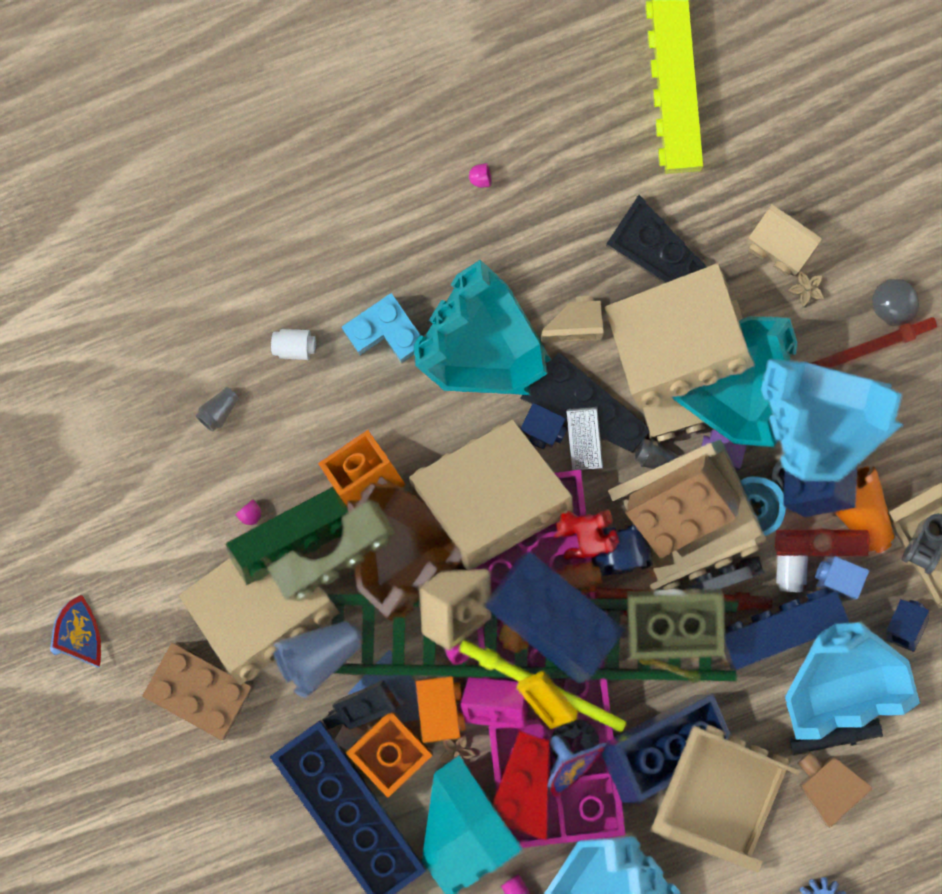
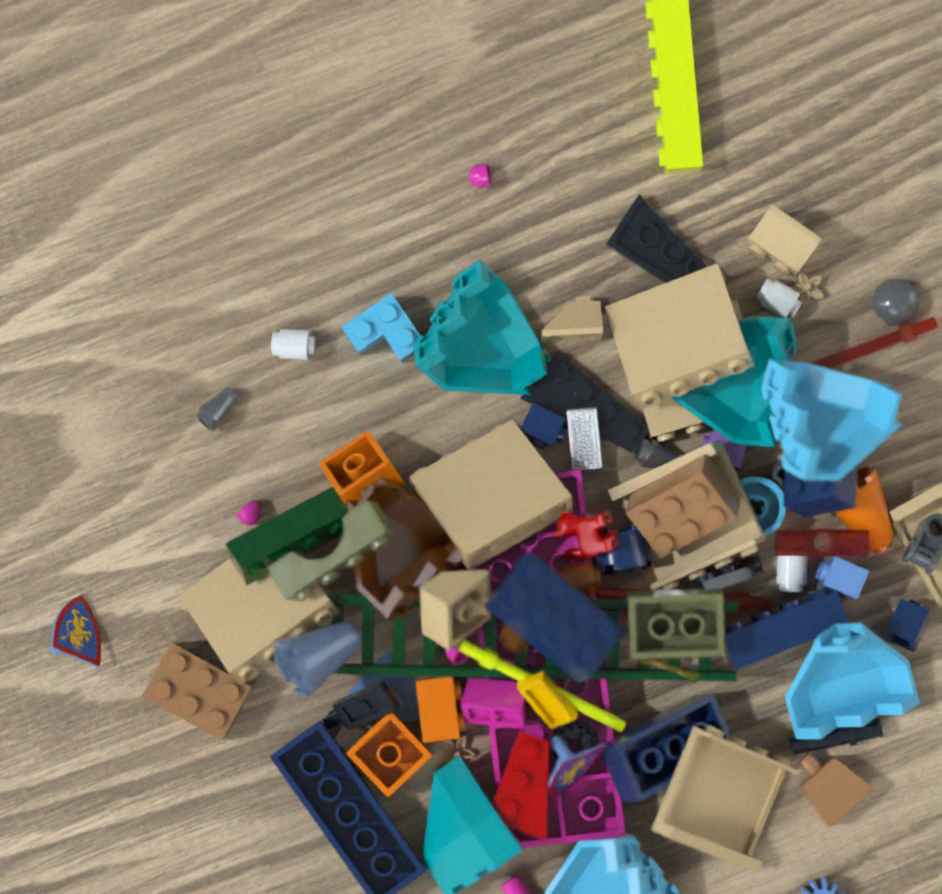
(778, 298): none -> white brick

